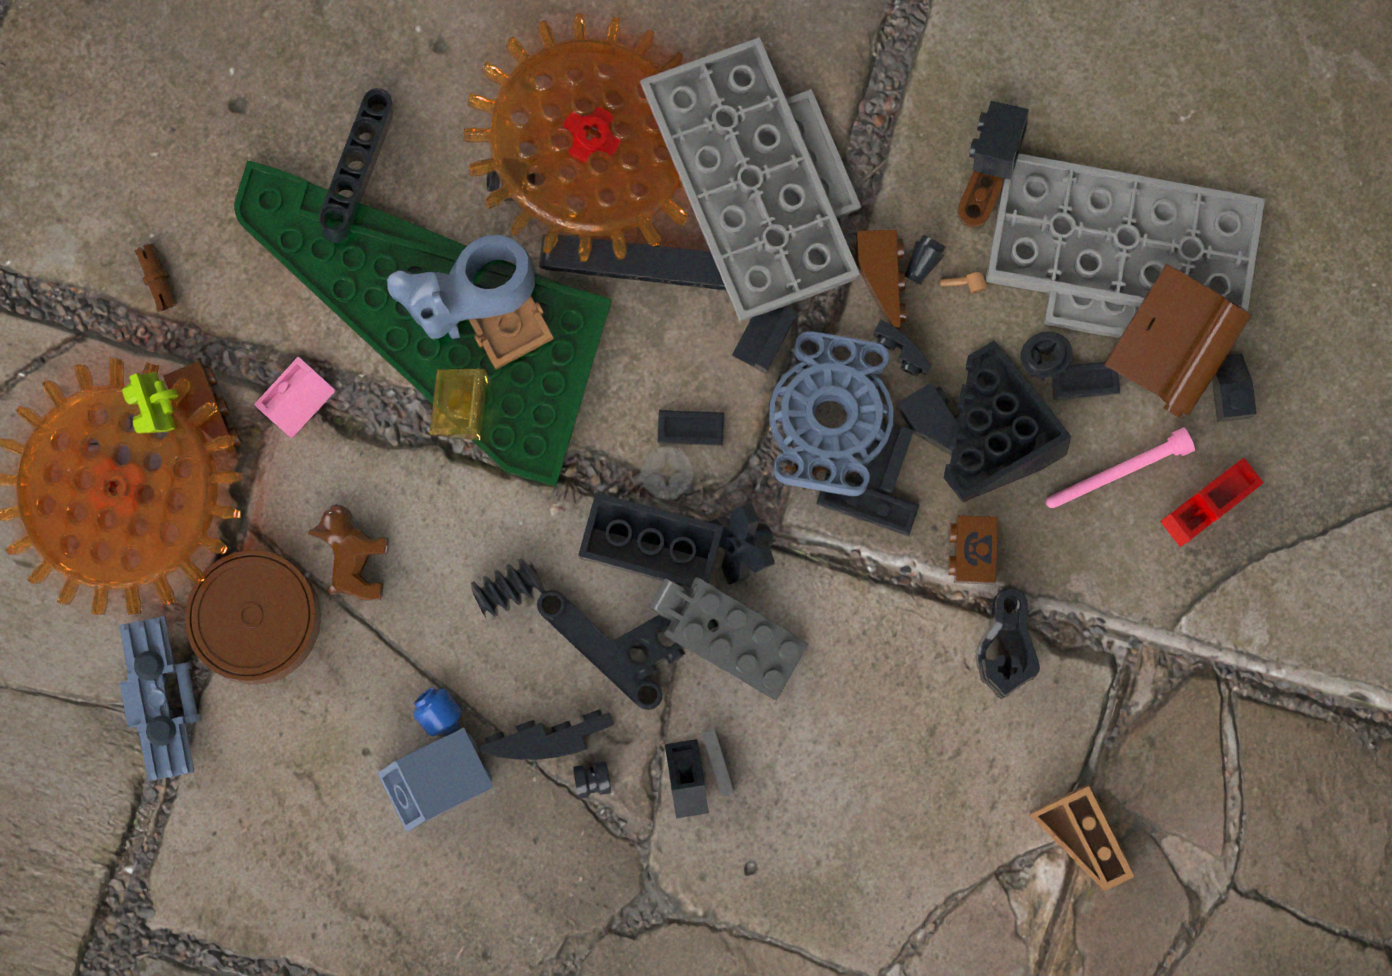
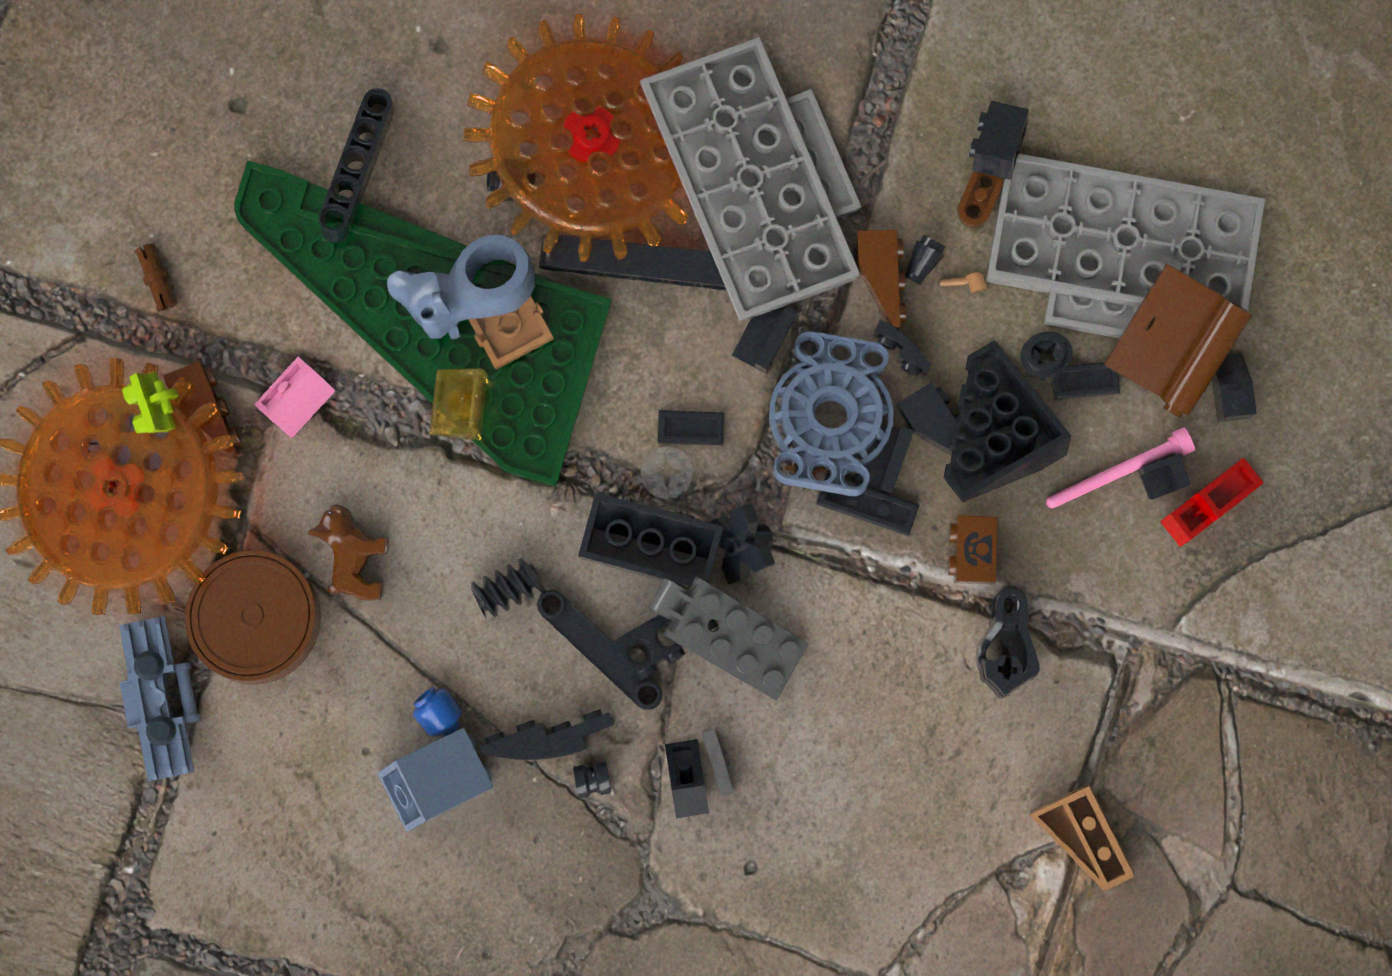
(1164, 477): none -> black panel

